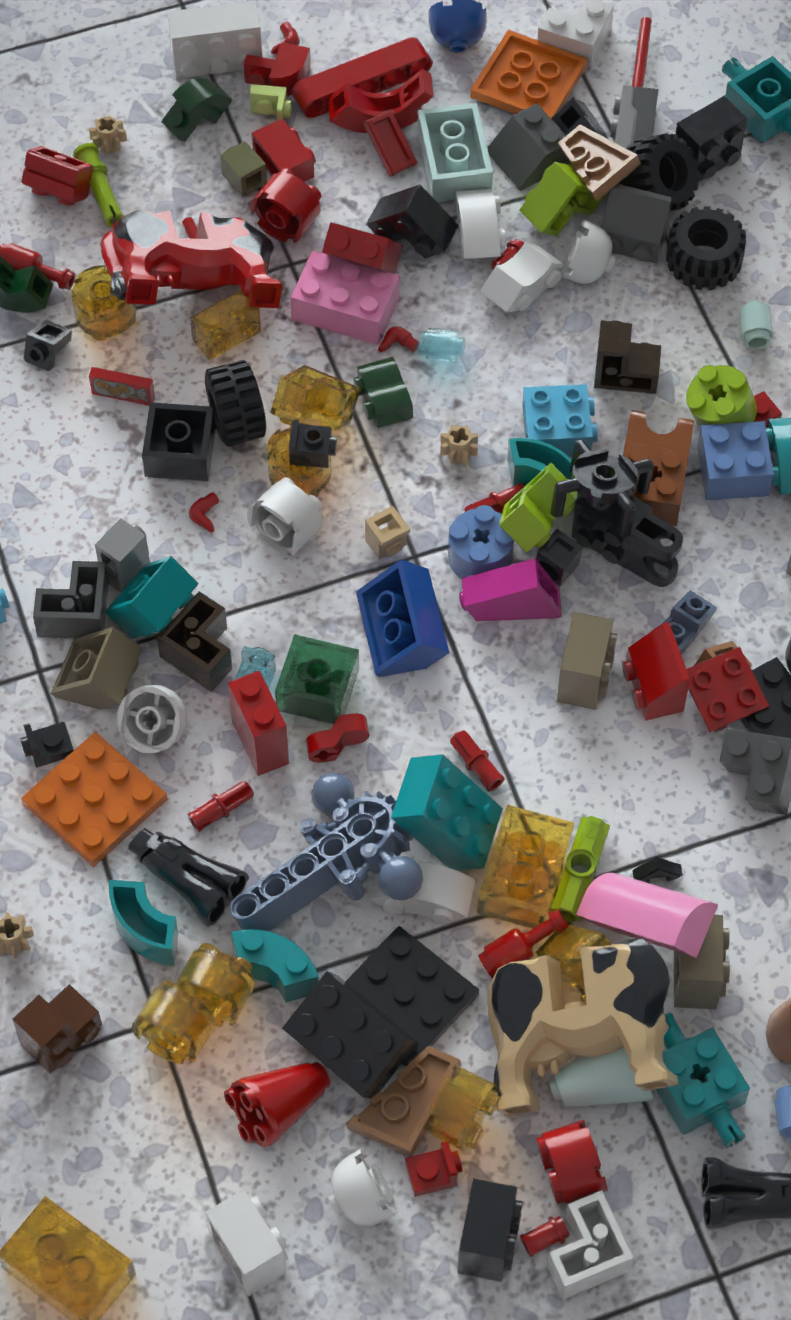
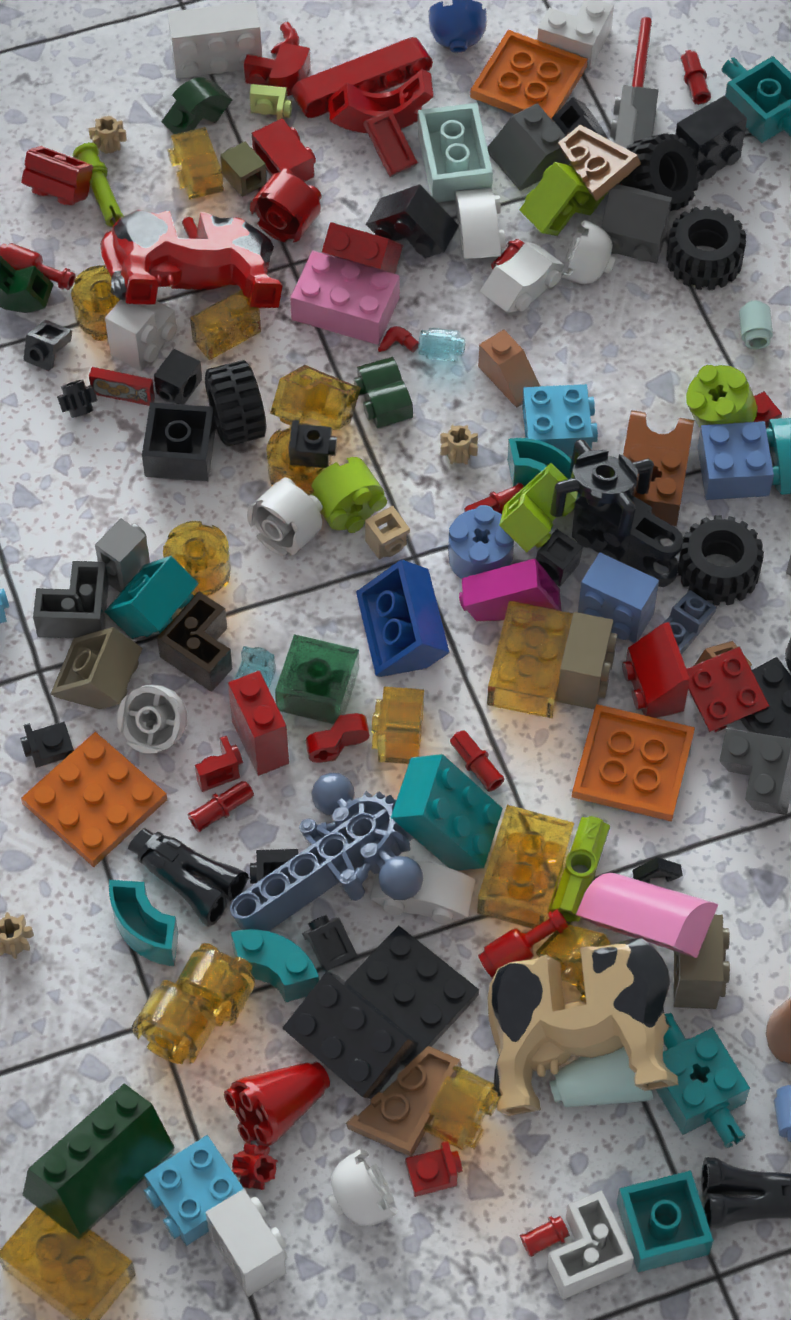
(56, 1028): reddish brown brick -> none
(77, 398): none -> black gear
(98, 1162): none -> dark green slope
(139, 331): none -> white brick
(177, 377): none -> black brick
(189, 1187): none -> medium azure brick
(196, 163): none -> clear yellow brick
(200, 507): red animal -> none
(202, 553): none -> clear yellow brick
(219, 769): none -> red bracket
(254, 1166): none -> red gear
(268, 861): none -> black bracket
(329, 942): none -> black bracket
(348, 494): none -> lime brick
(398, 724): none -> clear yellow brick
(486, 1240): black brick -> none
(506, 366): none -> nougat slope
(529, 659): none -> clear yellow brick
(573, 1162): red brick -> none
(619, 594): none -> medium blue brick
(625, 364): dark brown brick -> none
(633, 762): none -> orange plate
(664, 1221): none -> teal brick
(695, 77): none -> red axle
(726, 539): none -> black tyre

